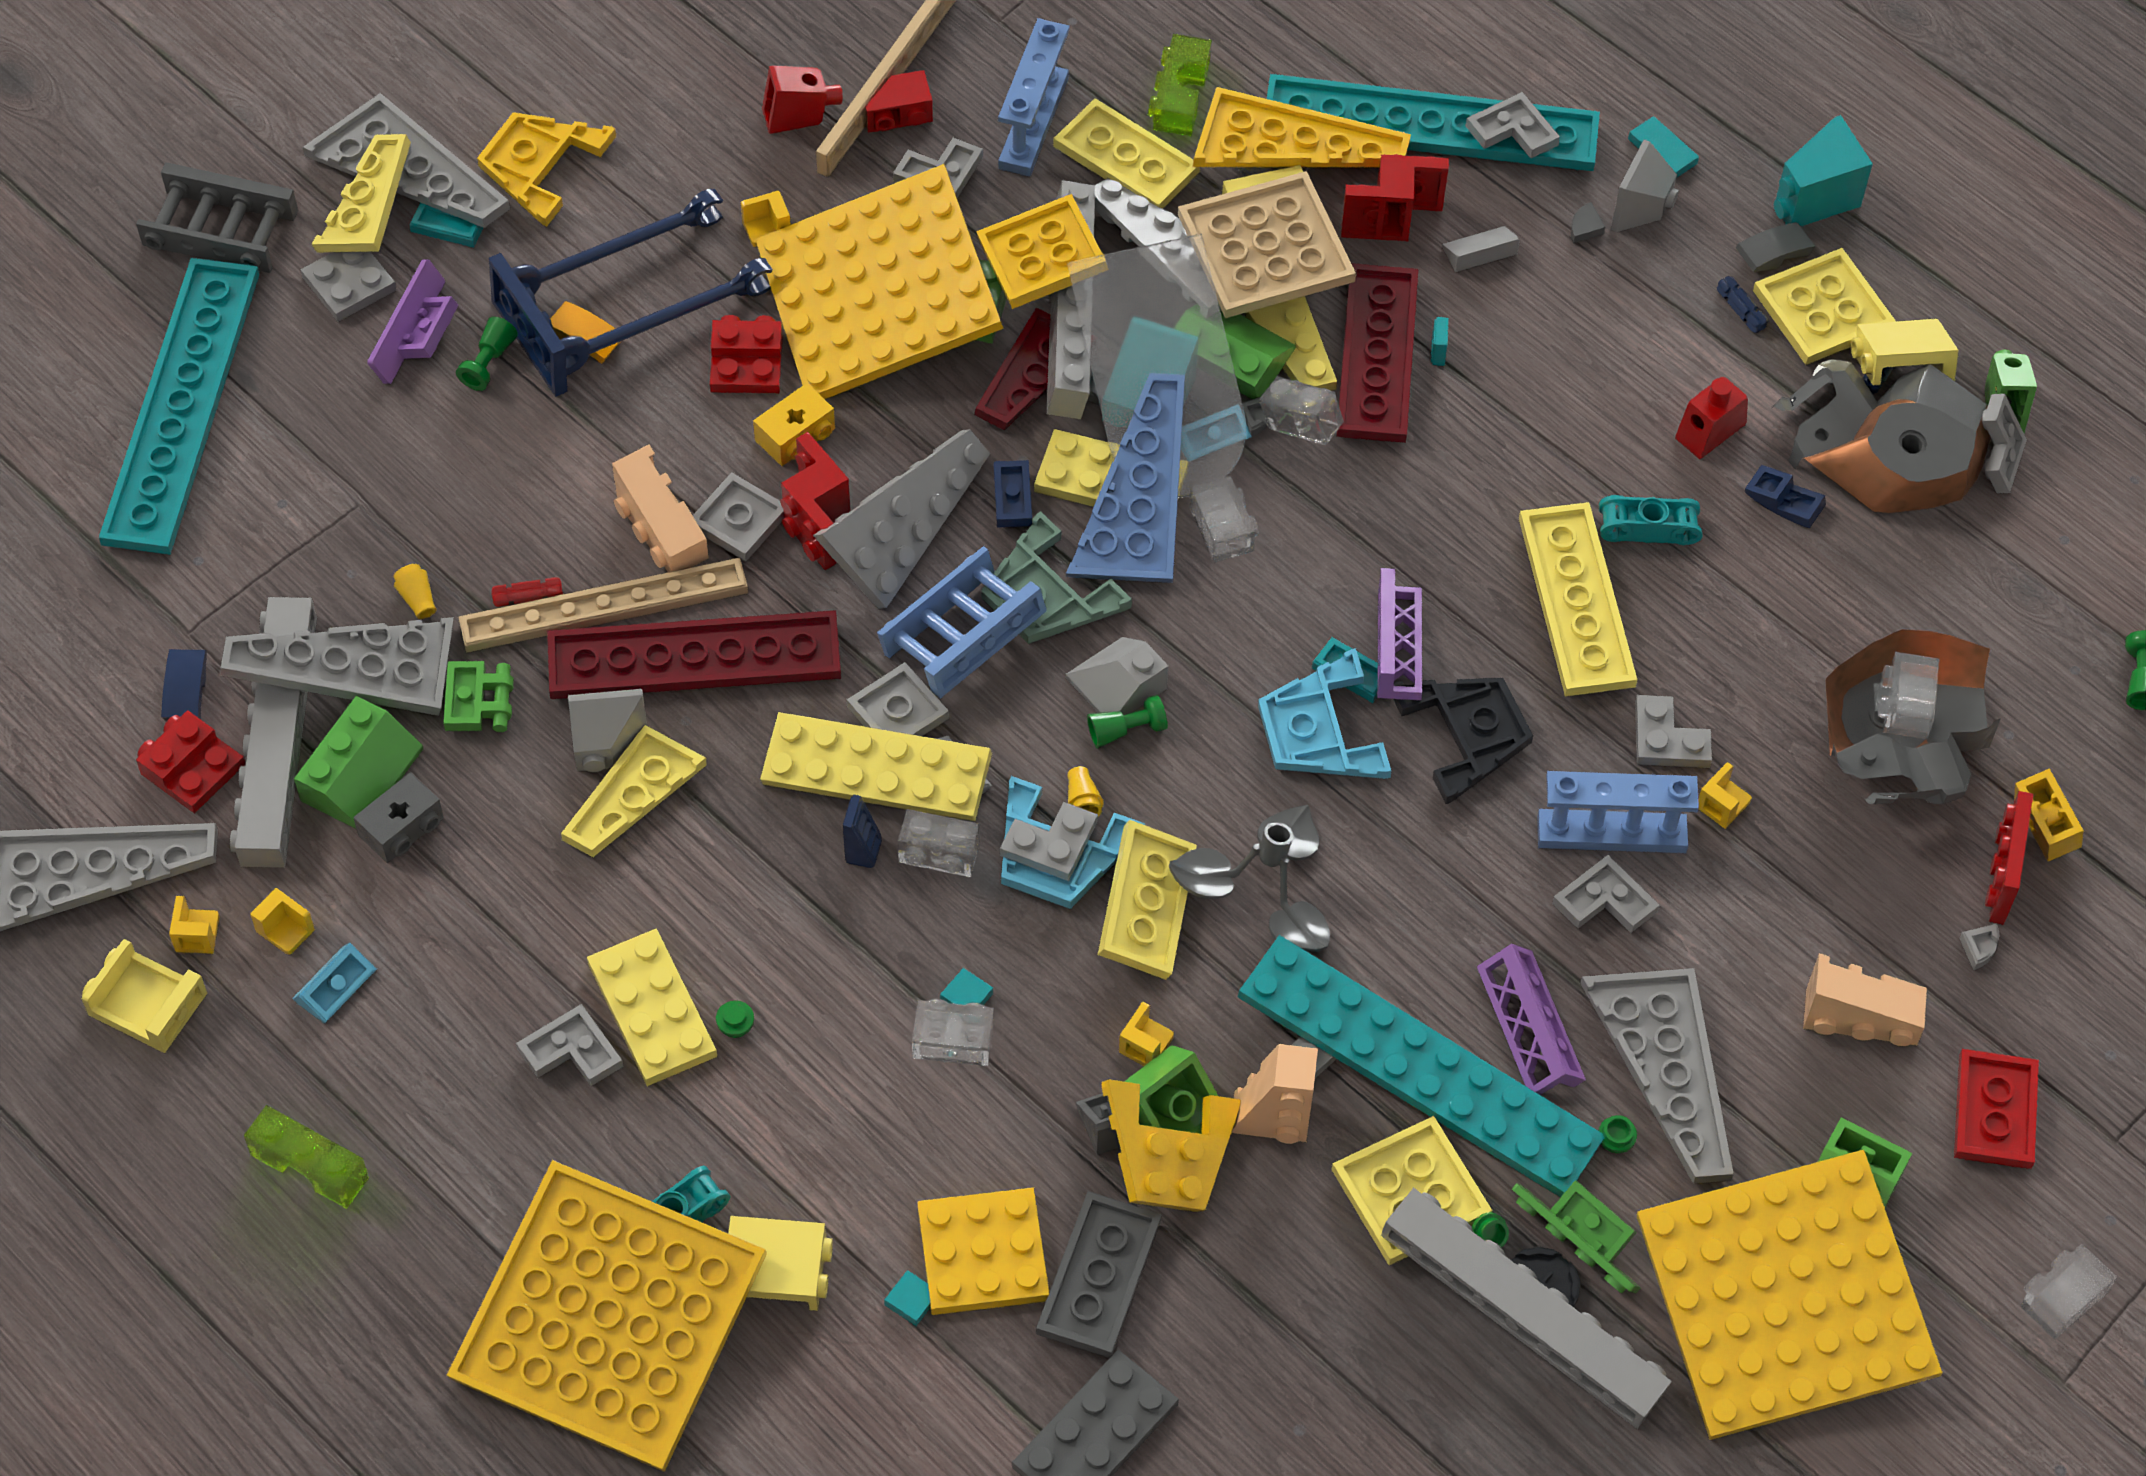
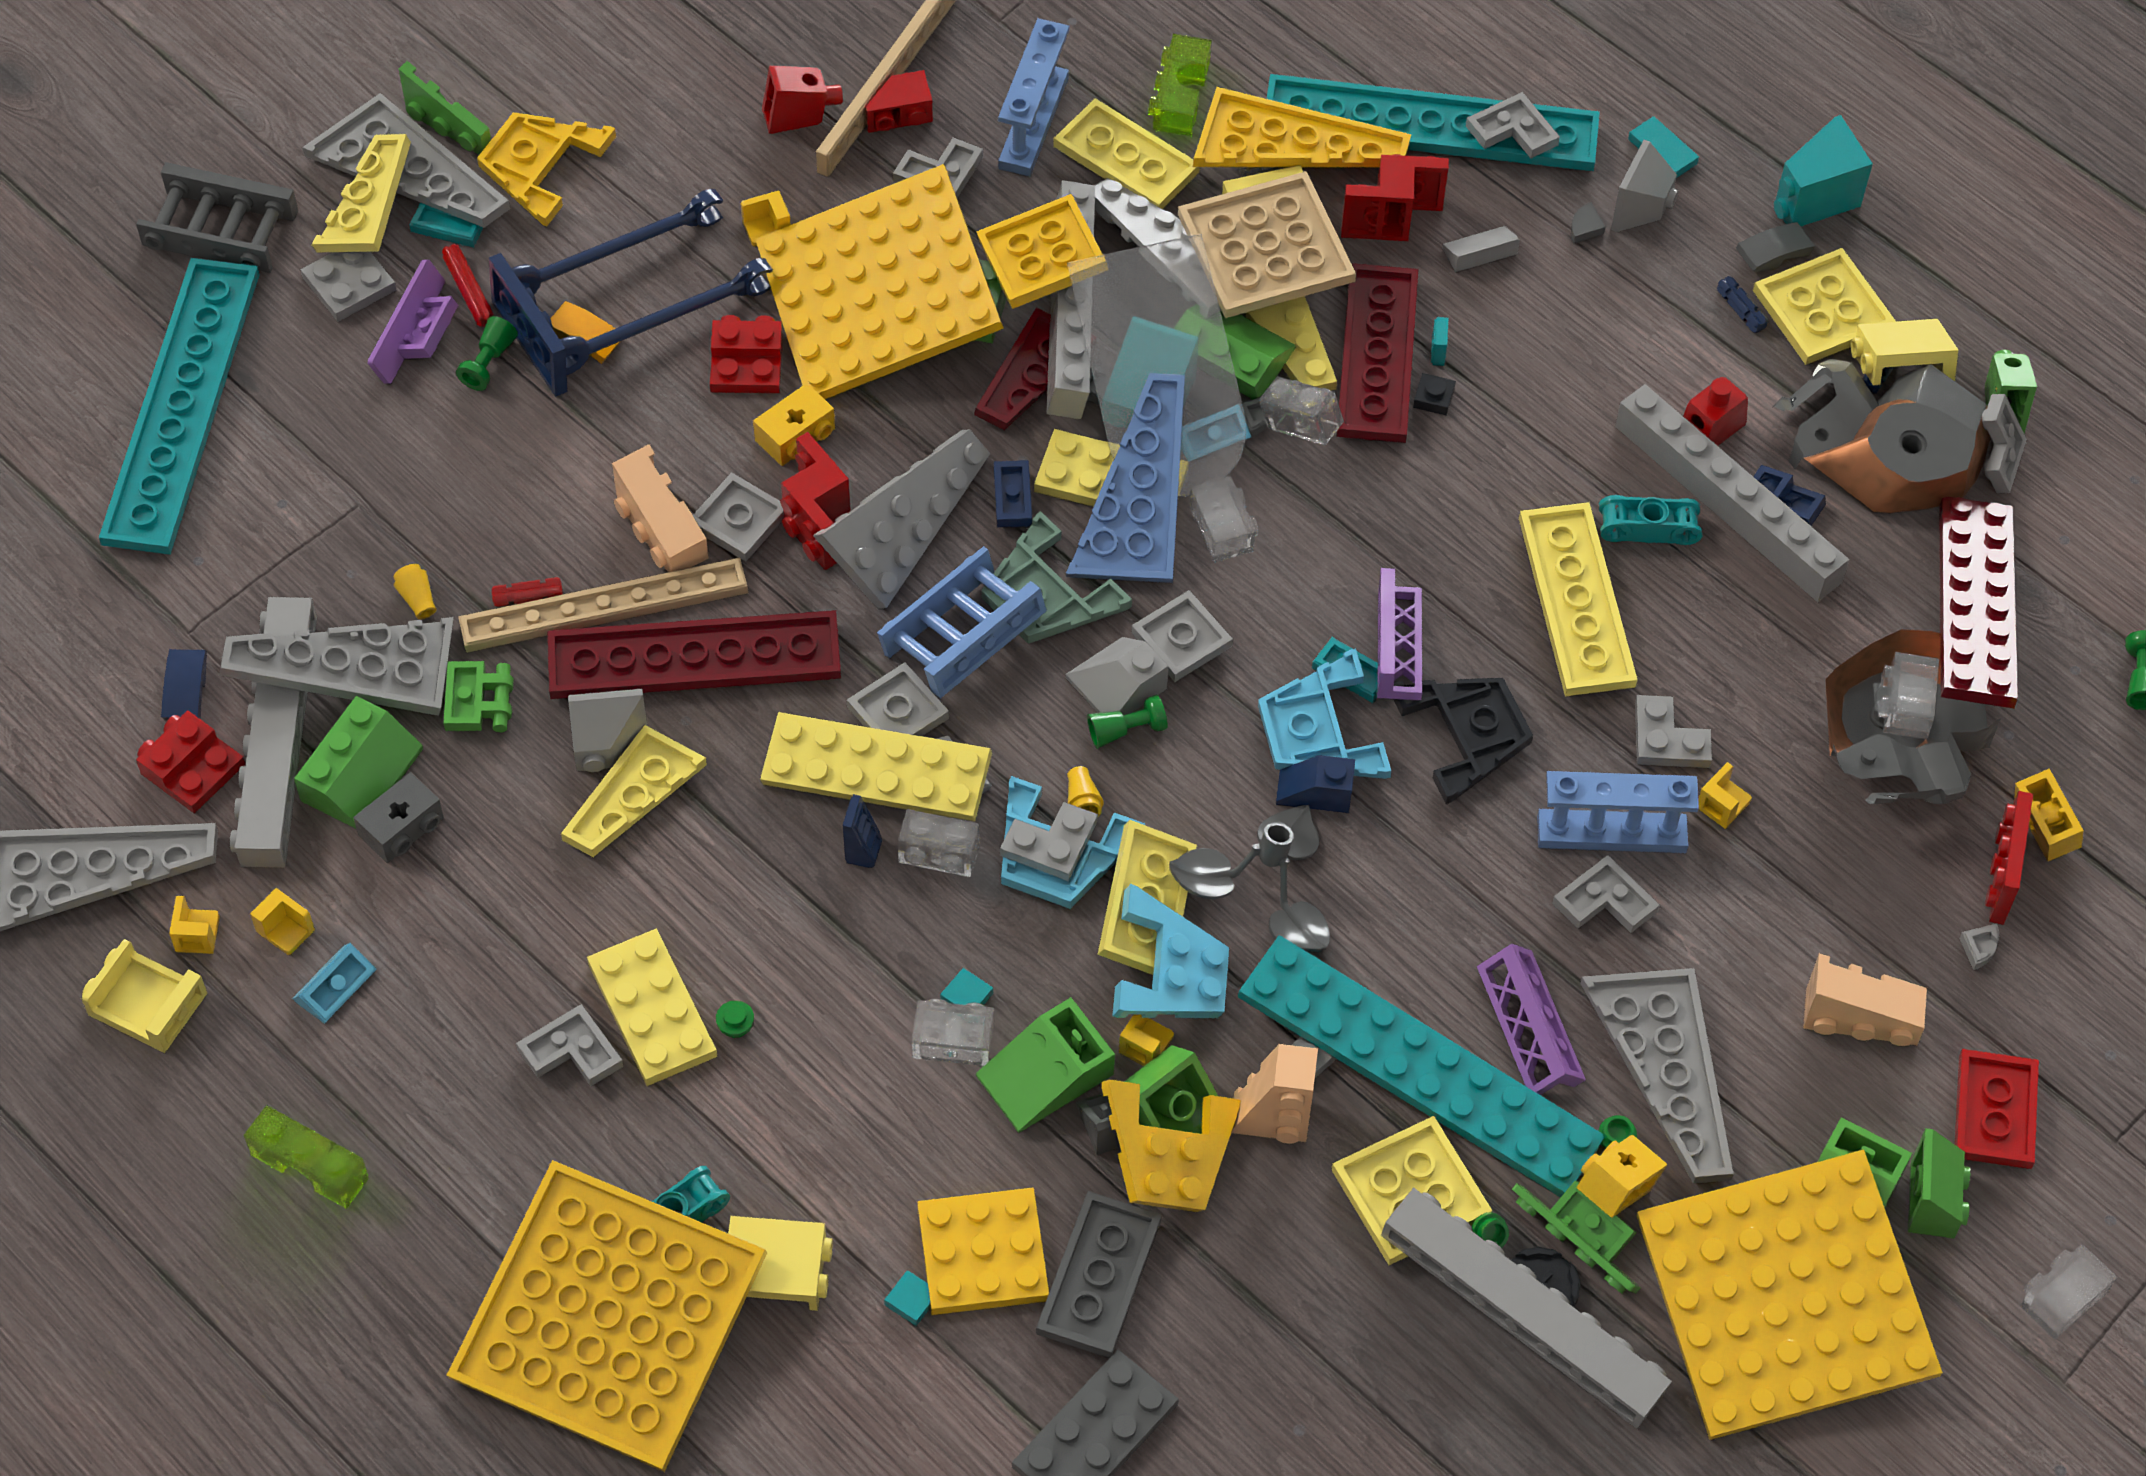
(428, 105): none -> bright green wing
(467, 284): none -> red axle
(1047, 1066): none -> bright green slope
(1183, 635): none -> light grey plate
(1187, 965): none -> medium azure wing
(1317, 782): none -> dark blue slope
(1434, 394): none -> black plate
(1620, 1175): none -> yellow brick
(1732, 493): none -> light grey brick
(1937, 1187): none -> bright green slope
(1977, 602): none -> plate

